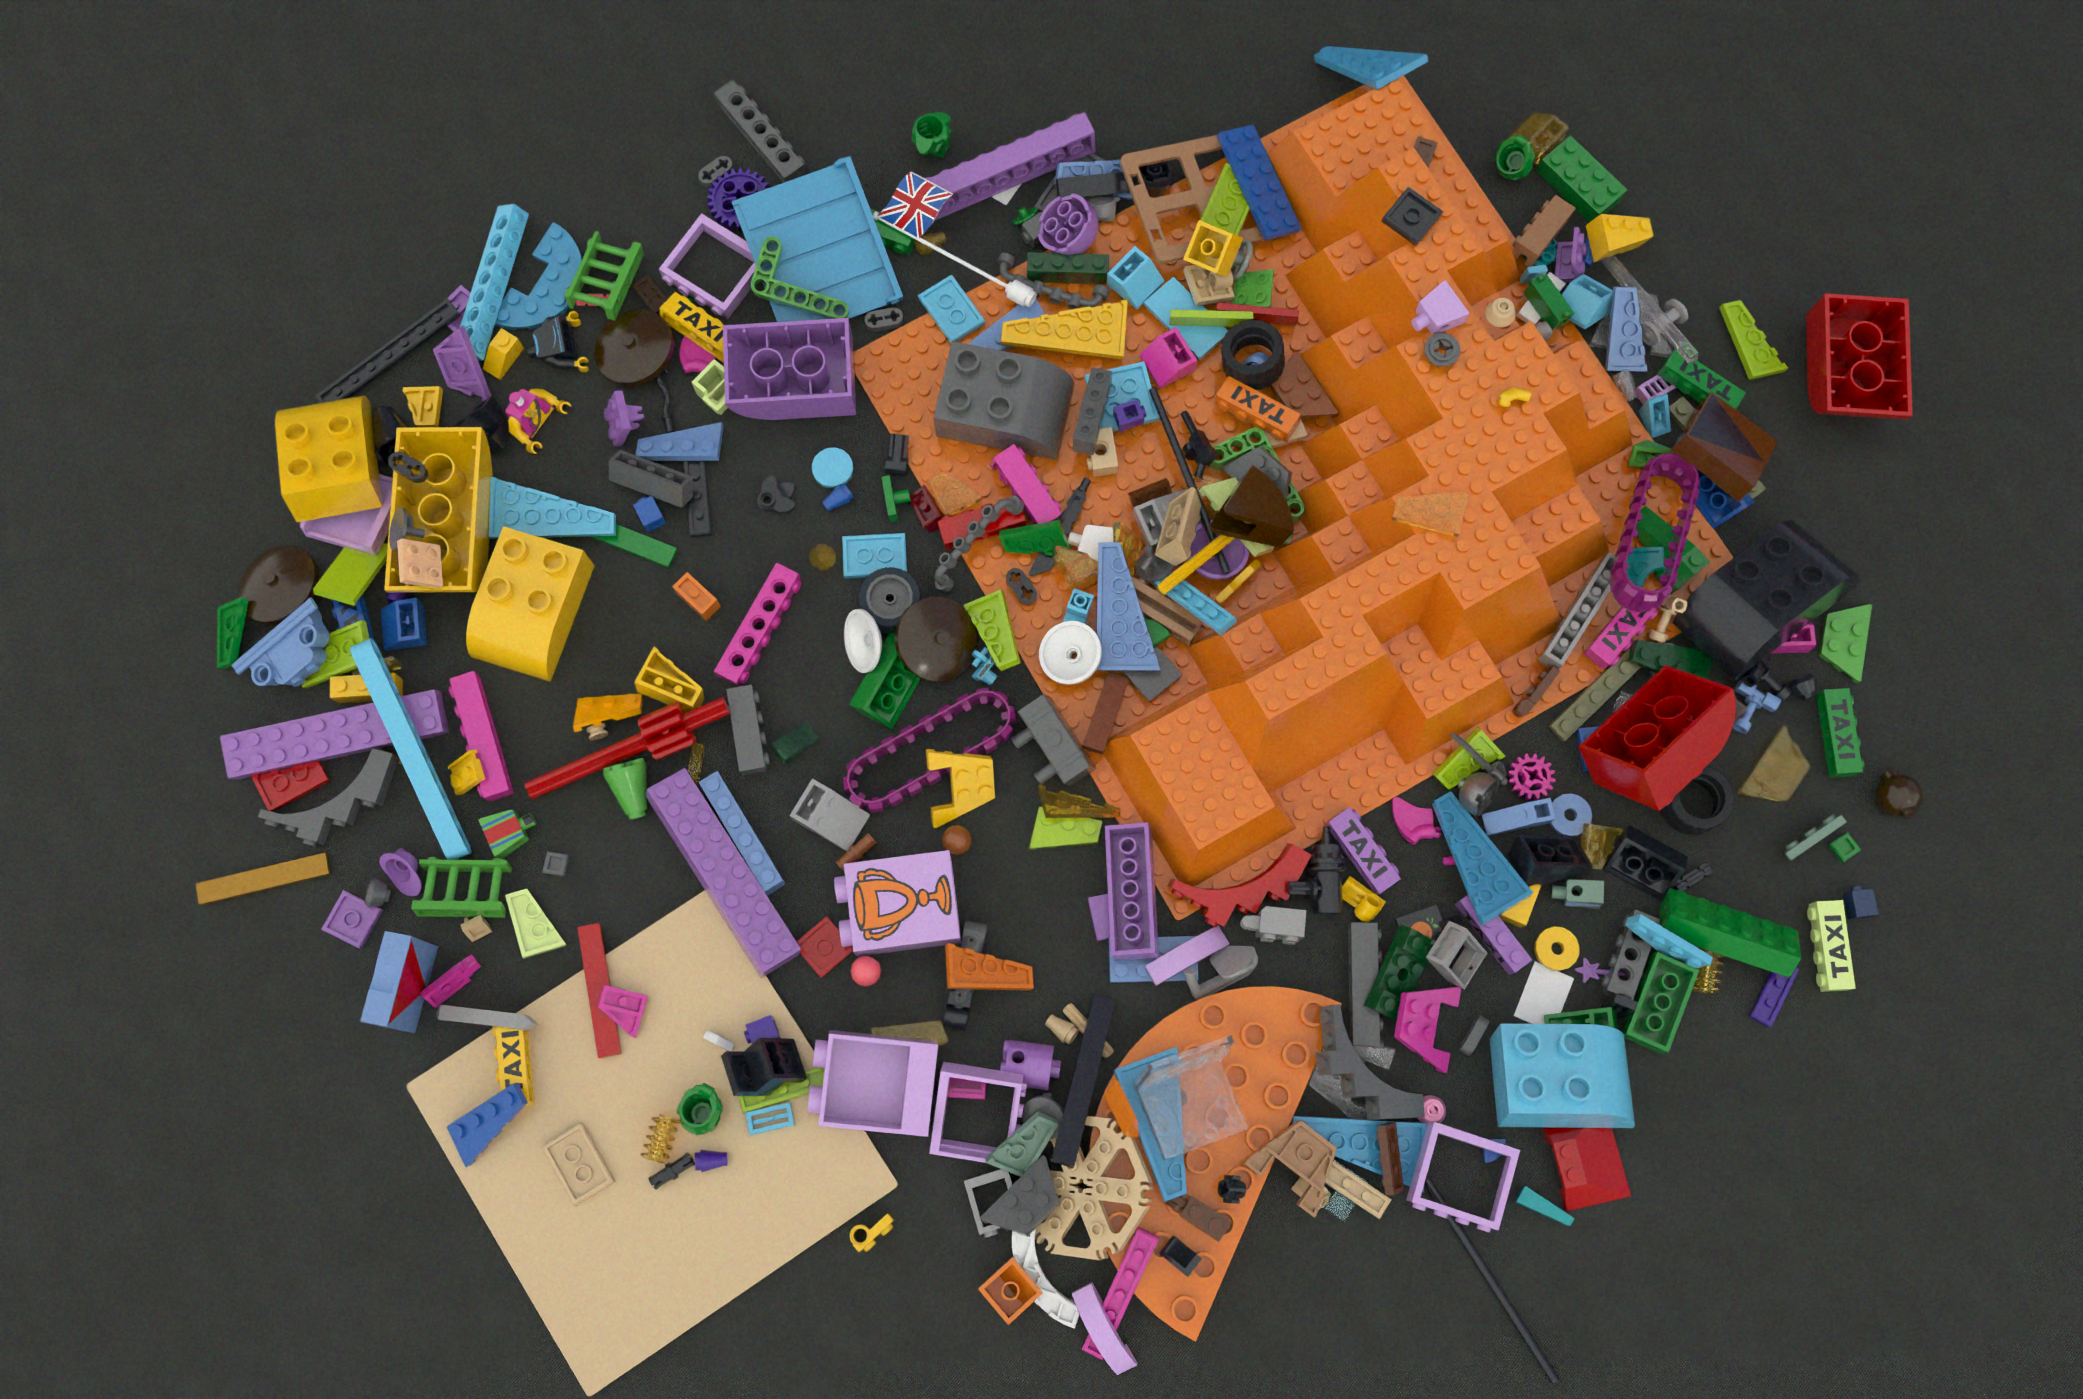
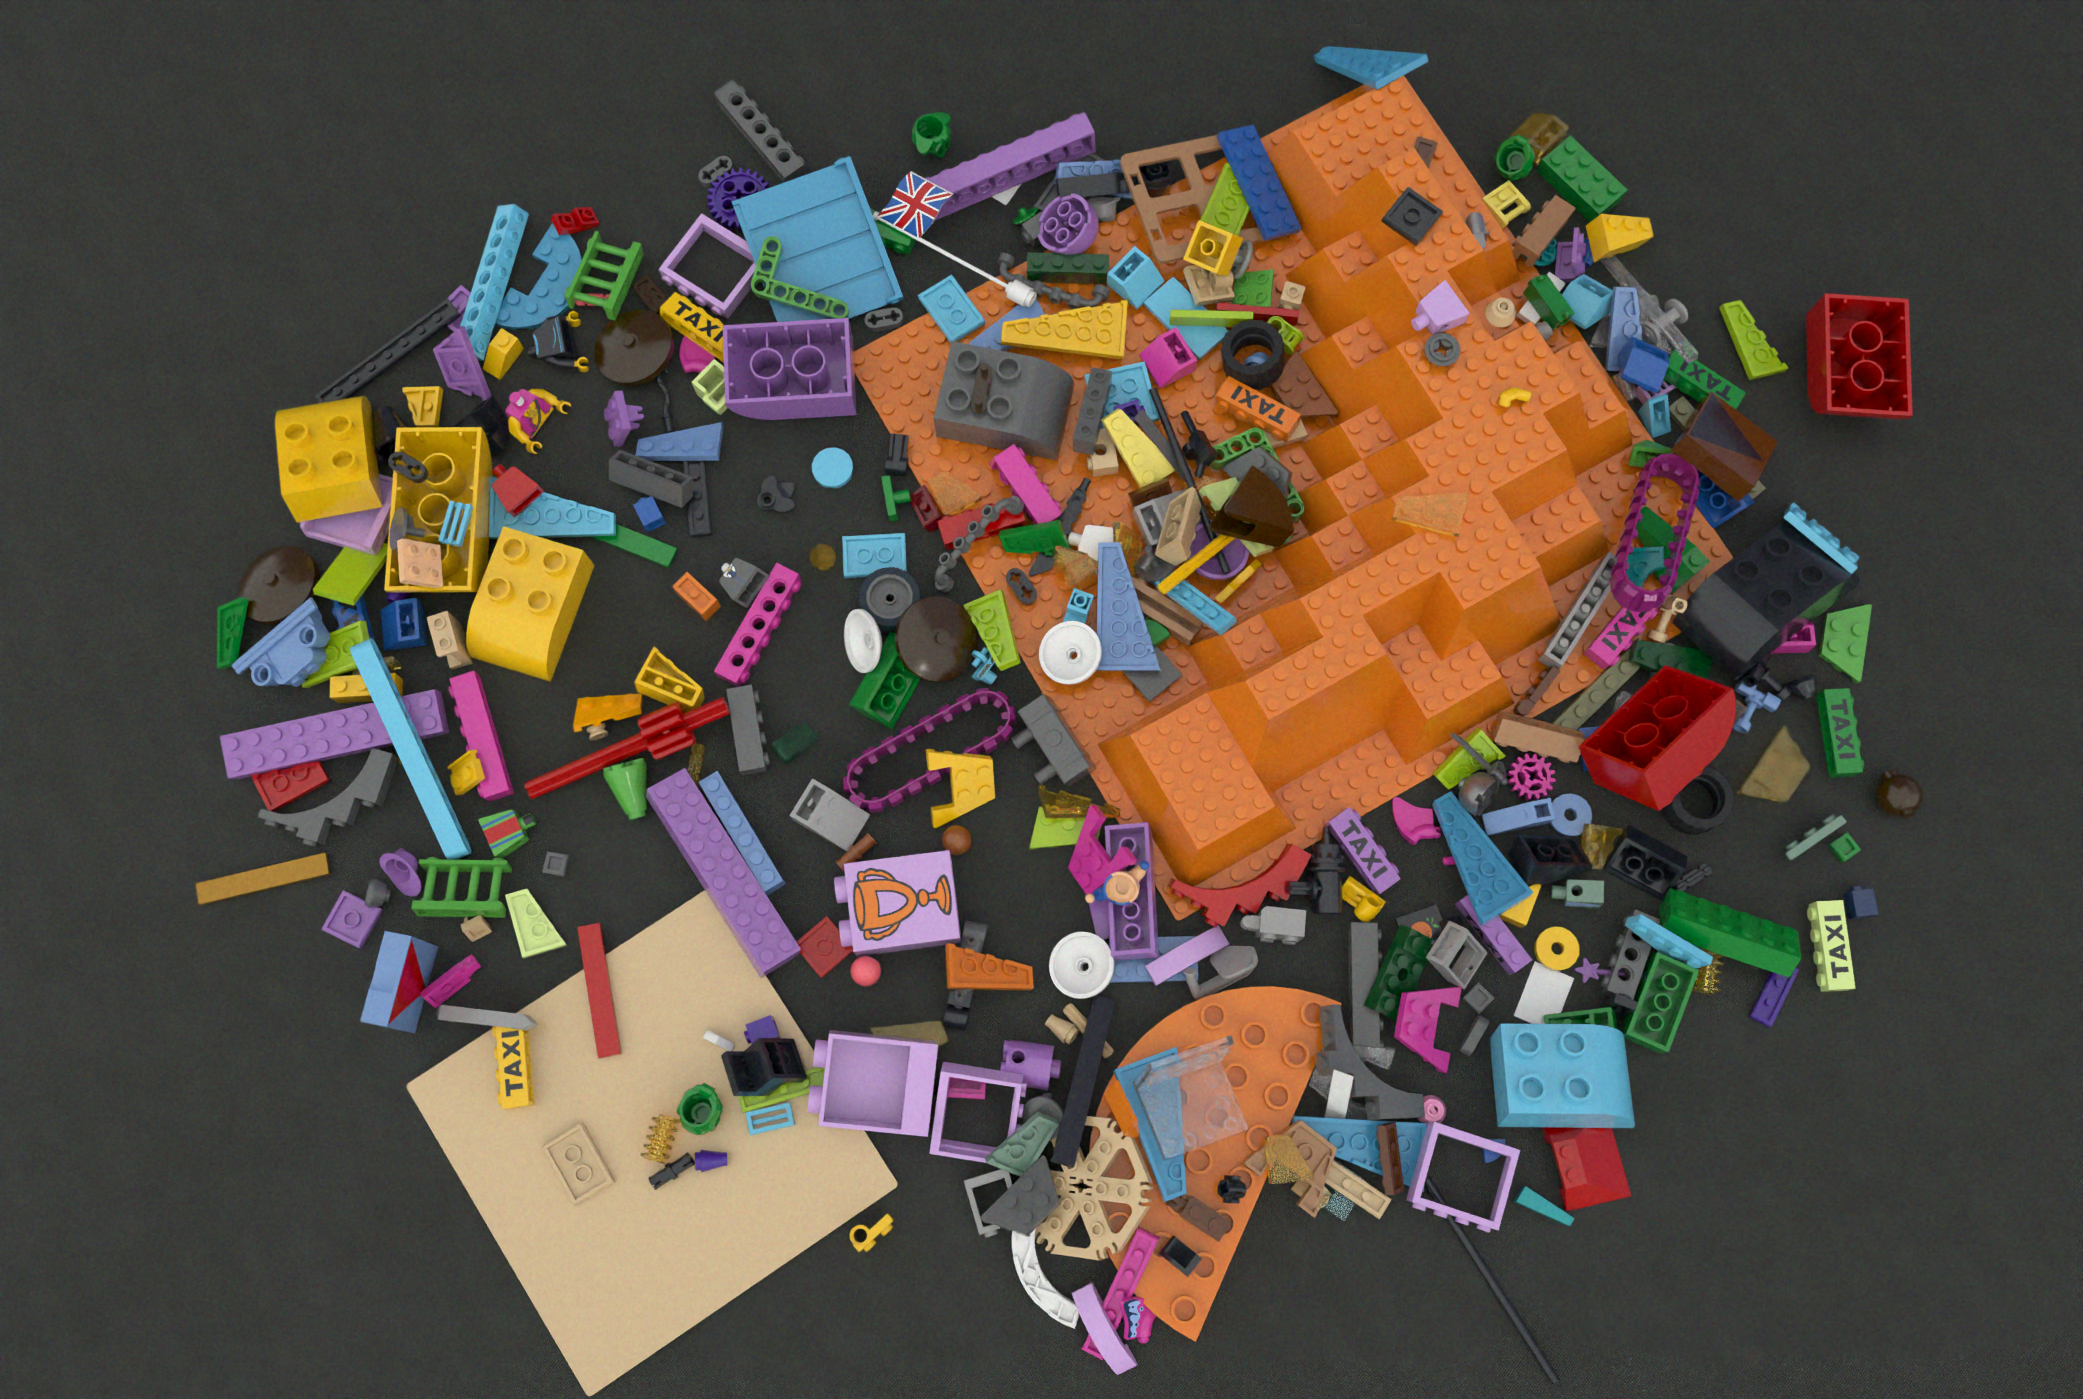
(447, 522): none -> medium azure tile
(449, 639): none -> tan panel
(482, 1124): blue wing -> none
(515, 489): none -> red torso
(576, 221): none -> red slope
(623, 1007): dark pink wing -> none
(742, 581): none -> dark grey torso
(838, 497): blue cone -> none
(936, 238): clear yellow cone -> none
(981, 388): none -> dark brown piece
(1010, 1290): orange slope -> none
(1068, 961): none -> white dish
(1090, 861): none -> dark pink wing
(1105, 713): copper tile -> none
(1120, 886): none -> light nougat piece
(1137, 450): none -> light yellow wing
(1137, 1319): none -> dark pink arm
(1158, 439): none -> dark grey sticker
(1285, 1161): none -> clear yellow wing
(1288, 333): none -> lime piece
(1291, 296): none -> tan bracket
(1339, 1095): none -> white sticker
(1478, 228): none -> flat silver arm
(1478, 998): none -> dark grey tile
(1501, 199): none -> light yellow plate
(1532, 272): medium azure tile -> none
(1537, 736): none -> medium nougat brick
(1643, 364): none -> blue slope
(1821, 537): none -> medium azure hinge

